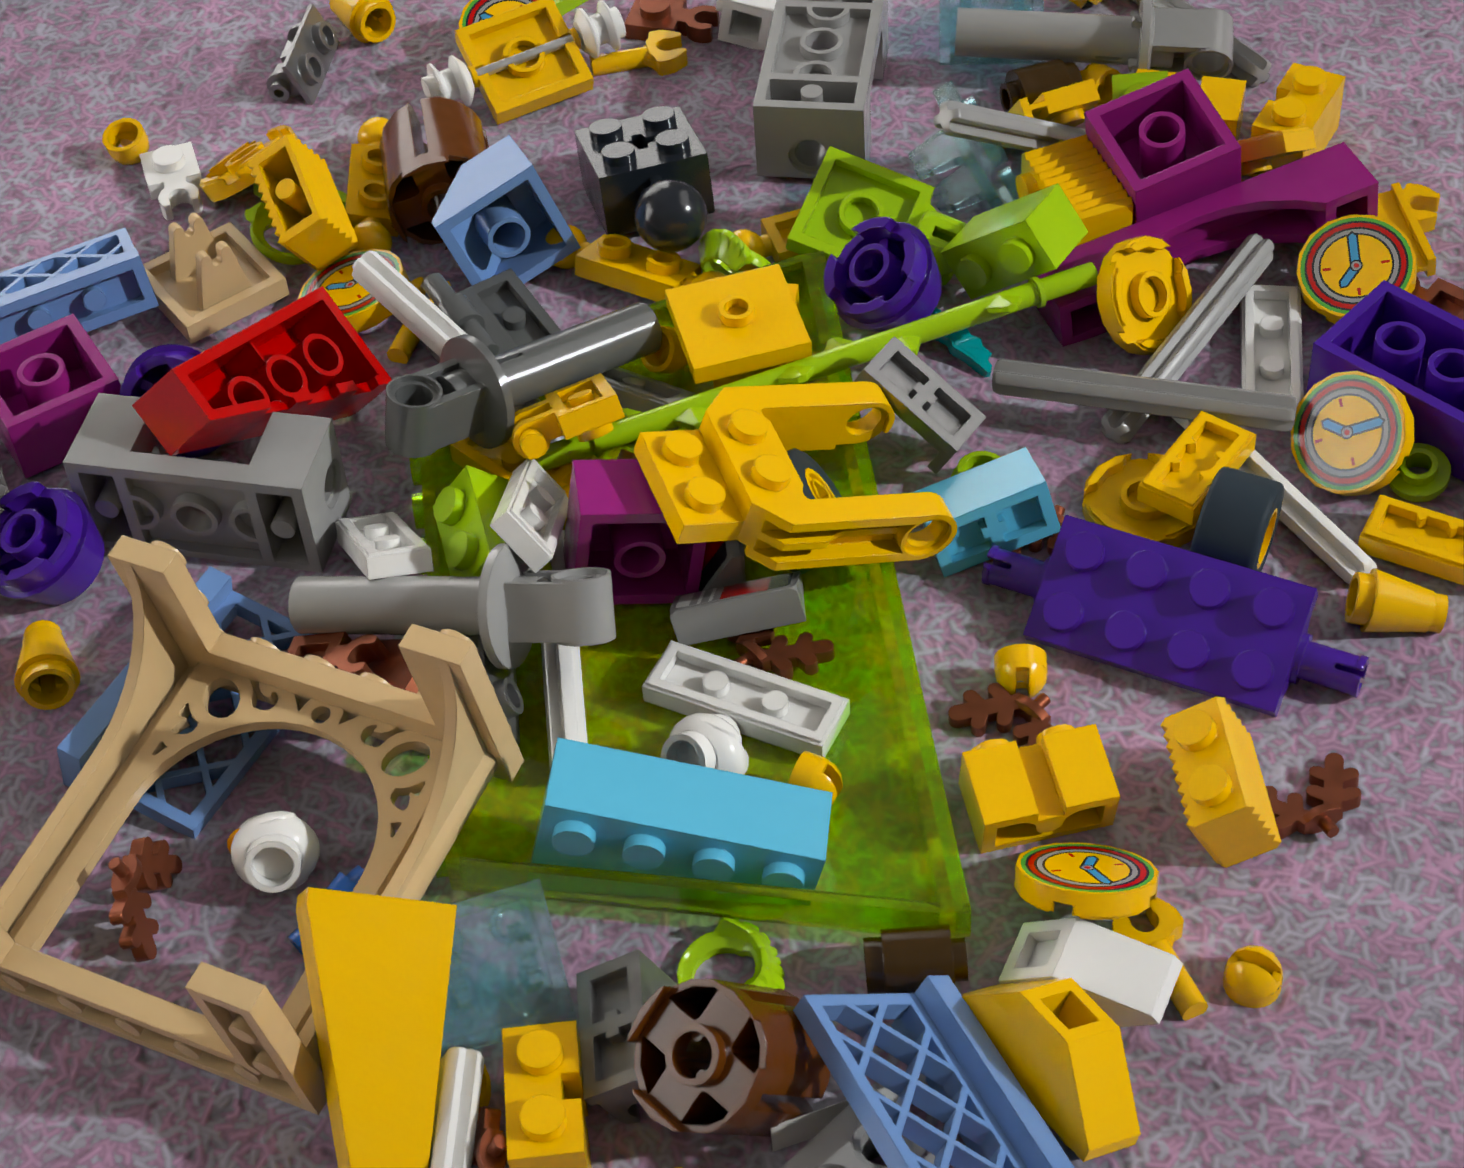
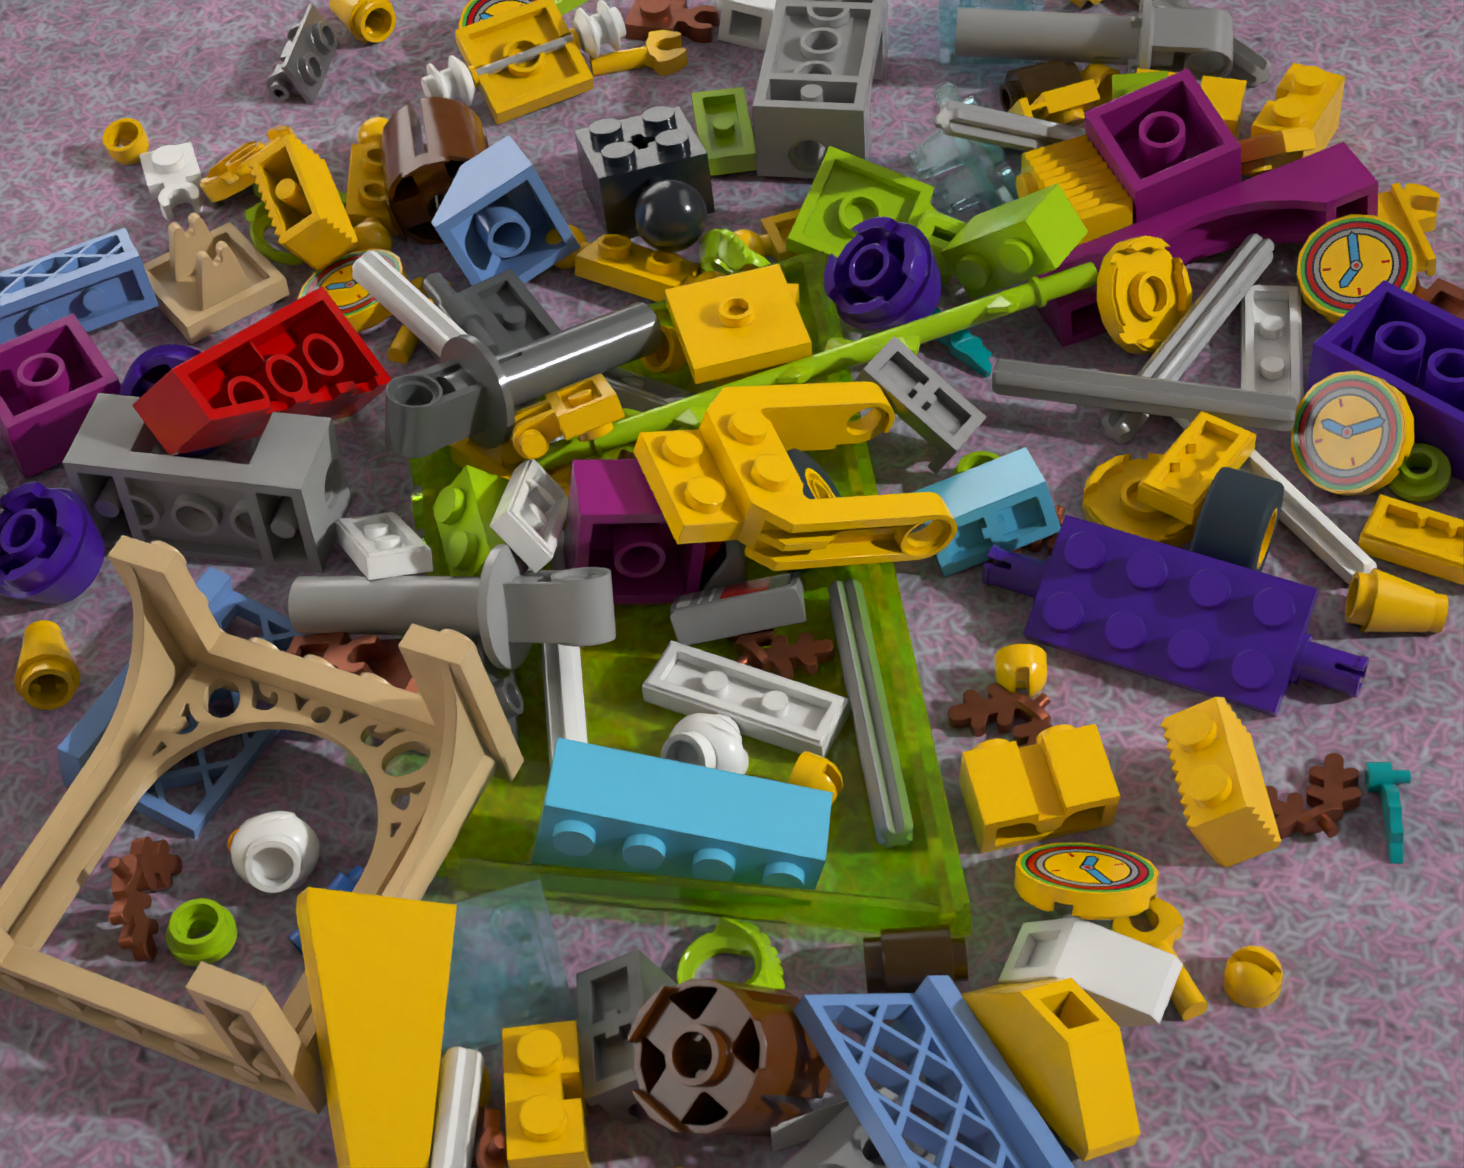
(196, 917): none -> lime plate
(725, 130): none -> lime plate
(870, 715): none -> light grey axle
(1382, 779): none -> teal piece

